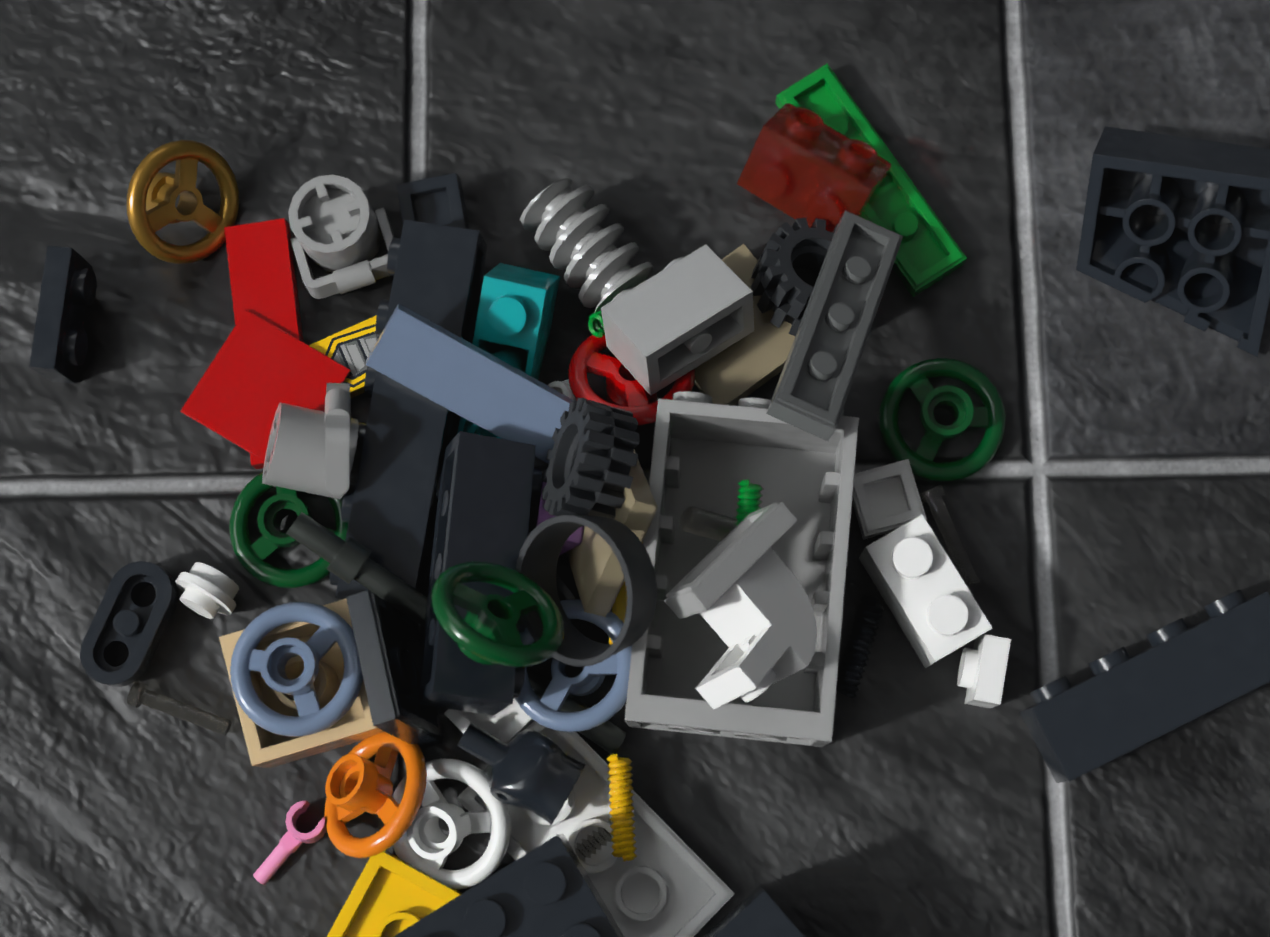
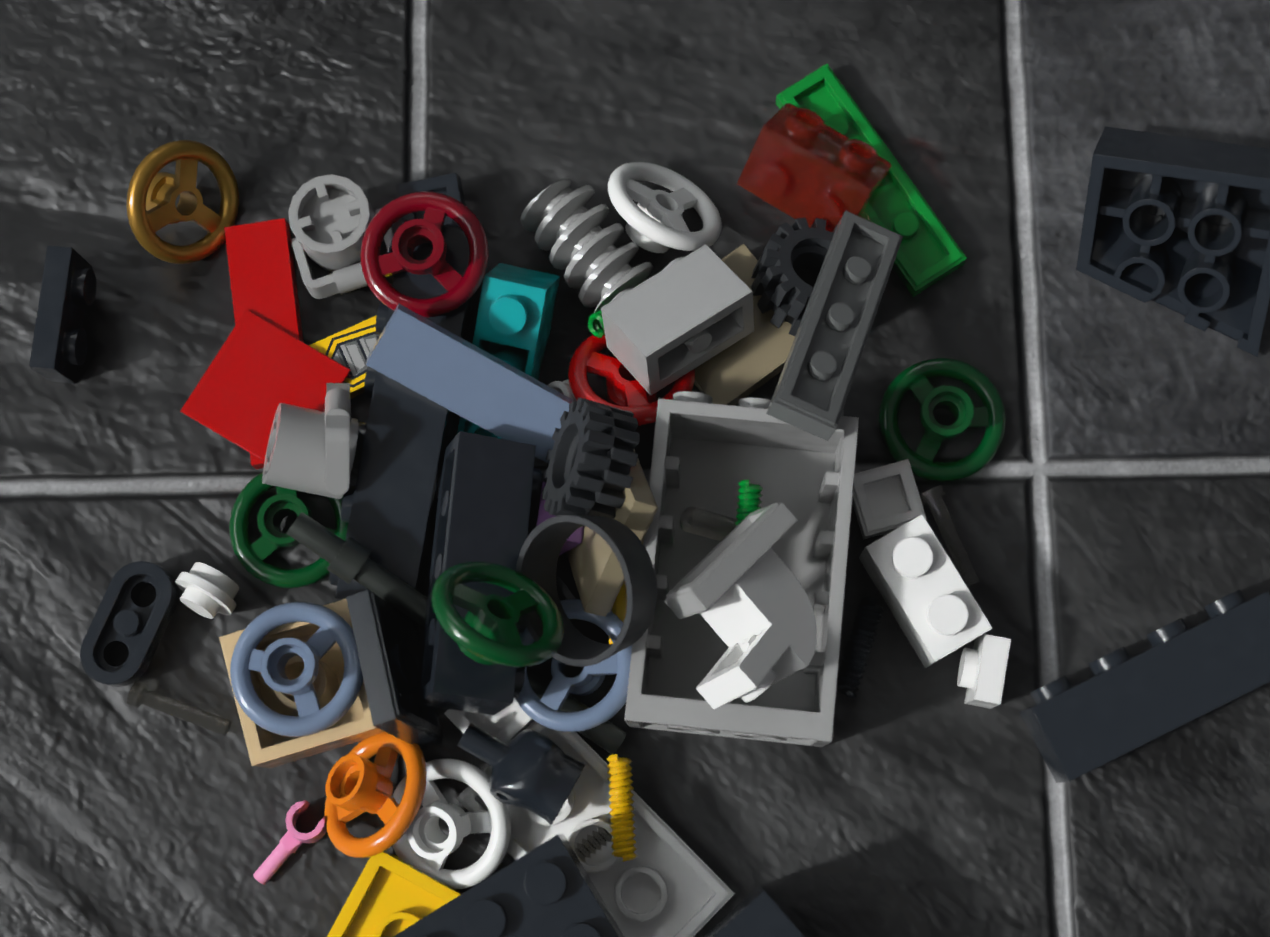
(420, 231): none -> dark red piece
(657, 217): none -> white piece

